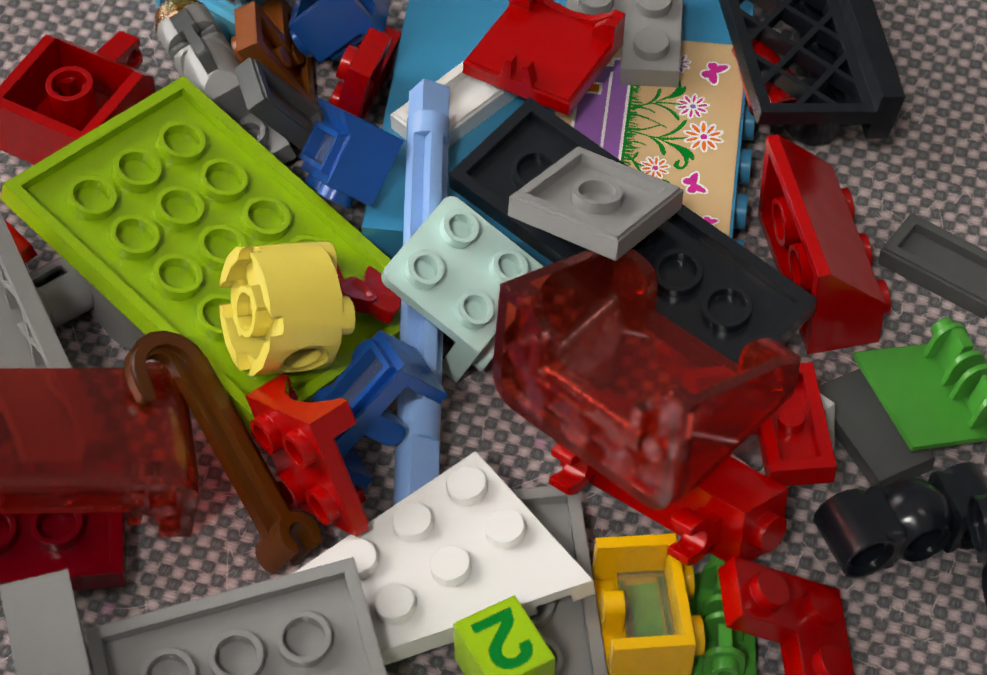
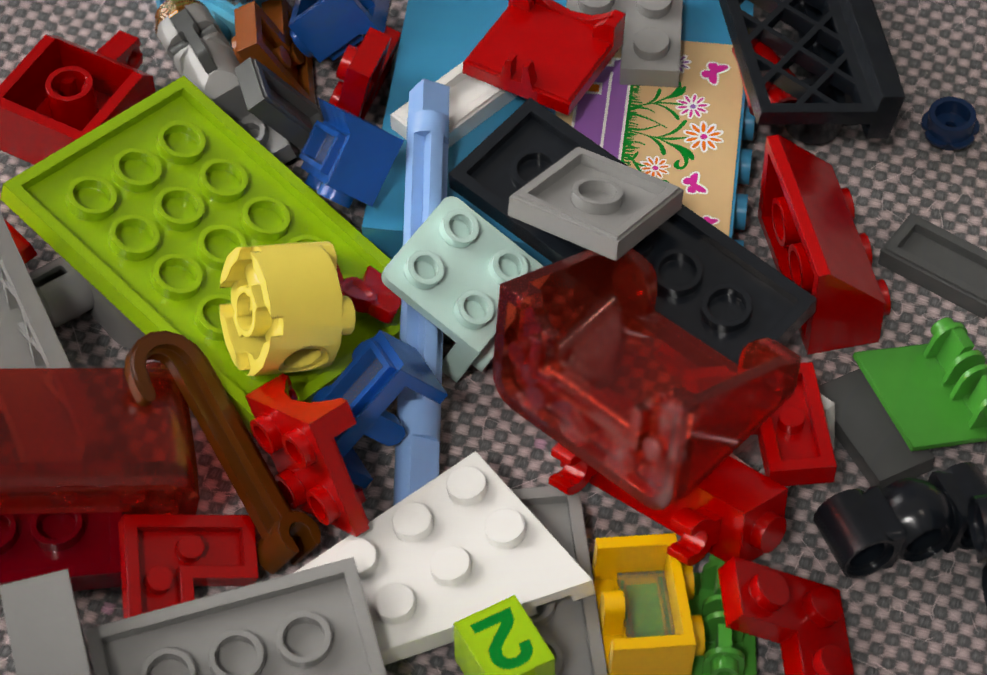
(174, 552): none -> red plate
(950, 123): none -> dark blue plate

